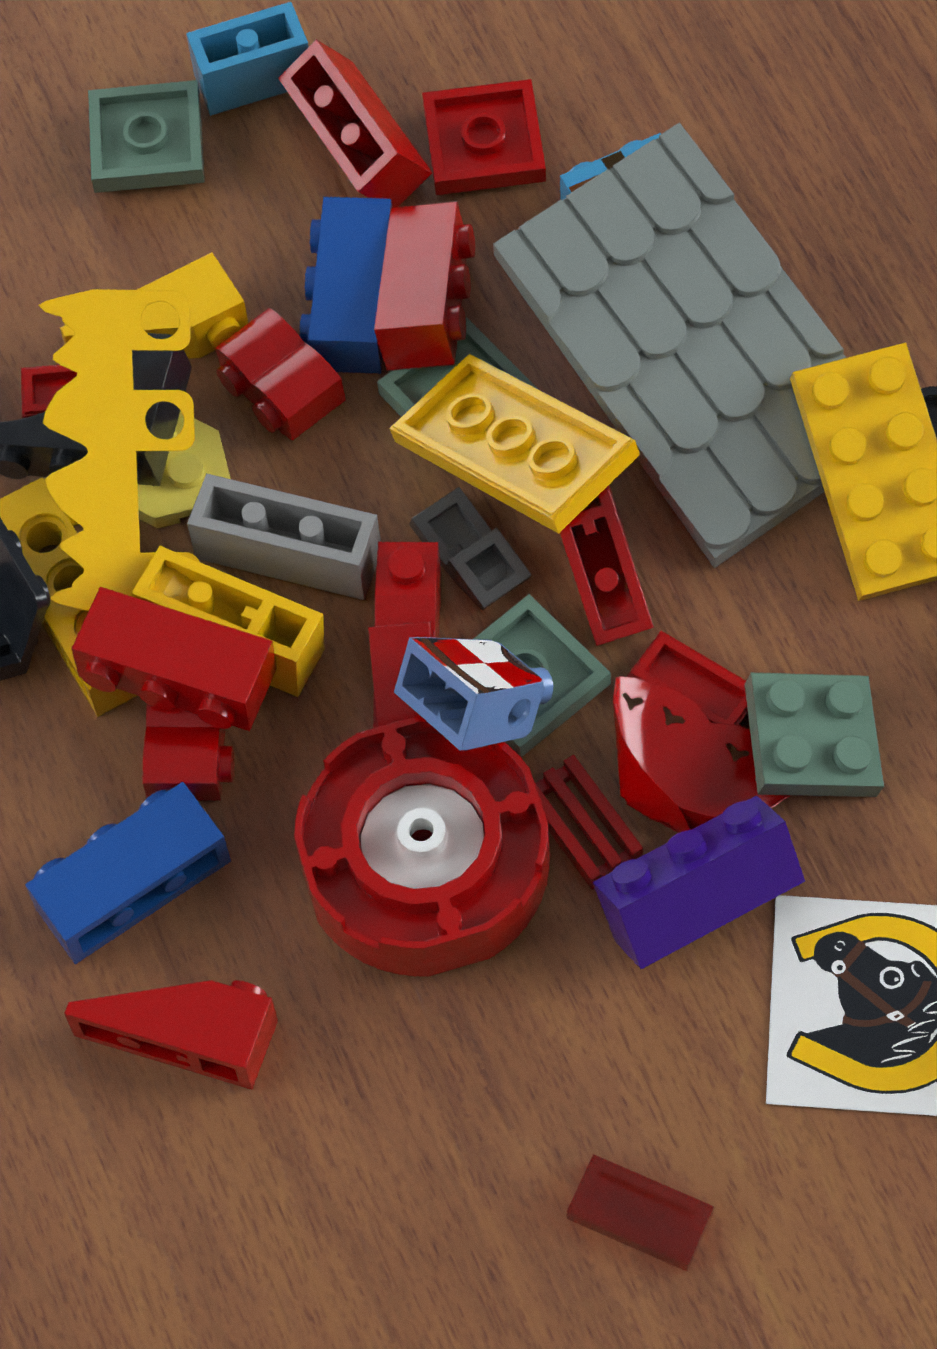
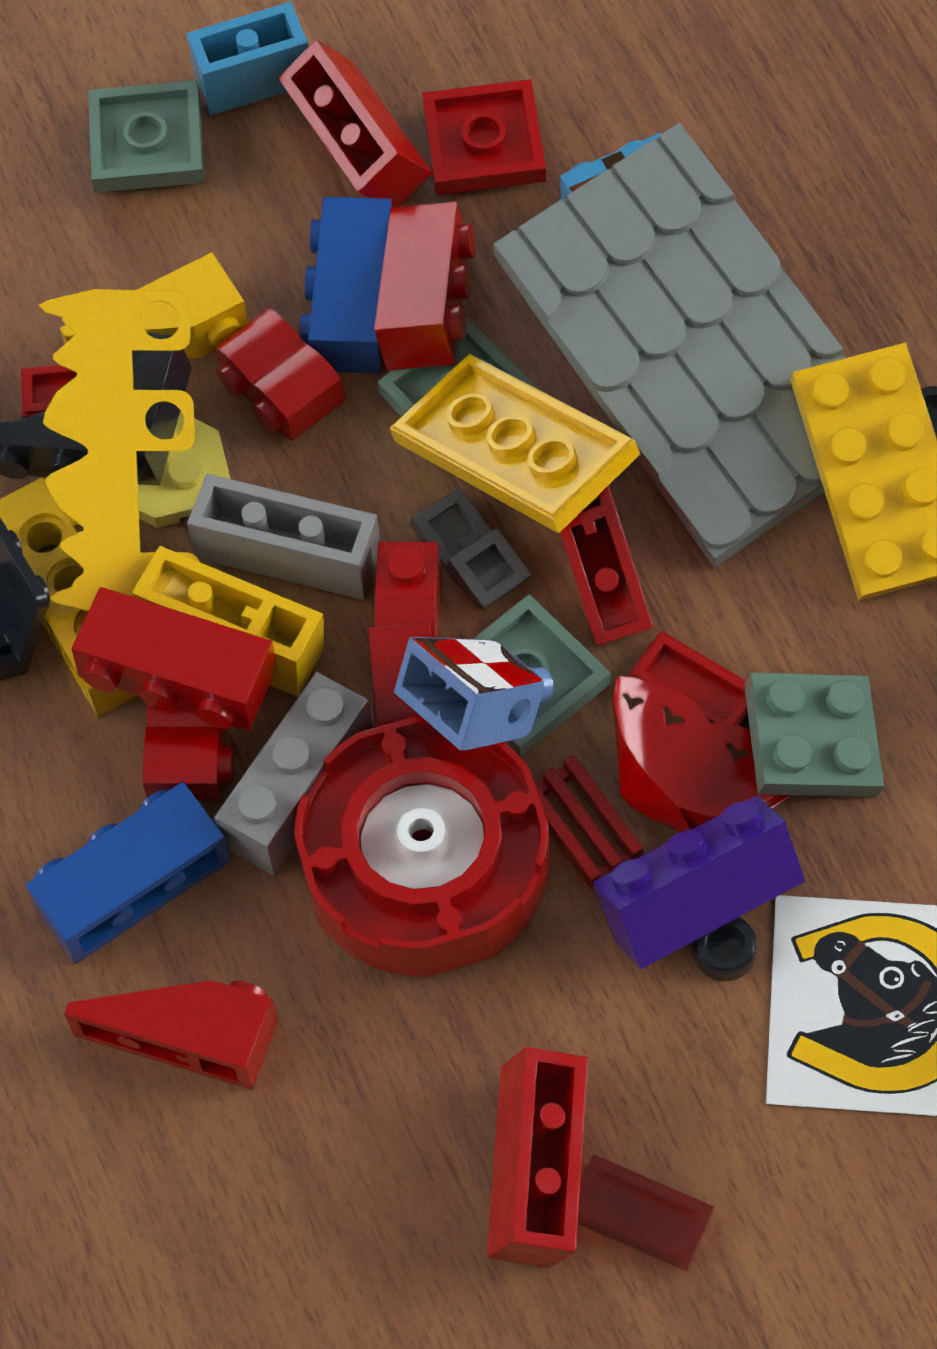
(265, 802): none -> light grey brick
(537, 1158): none -> red brick
(727, 951): none -> black tile

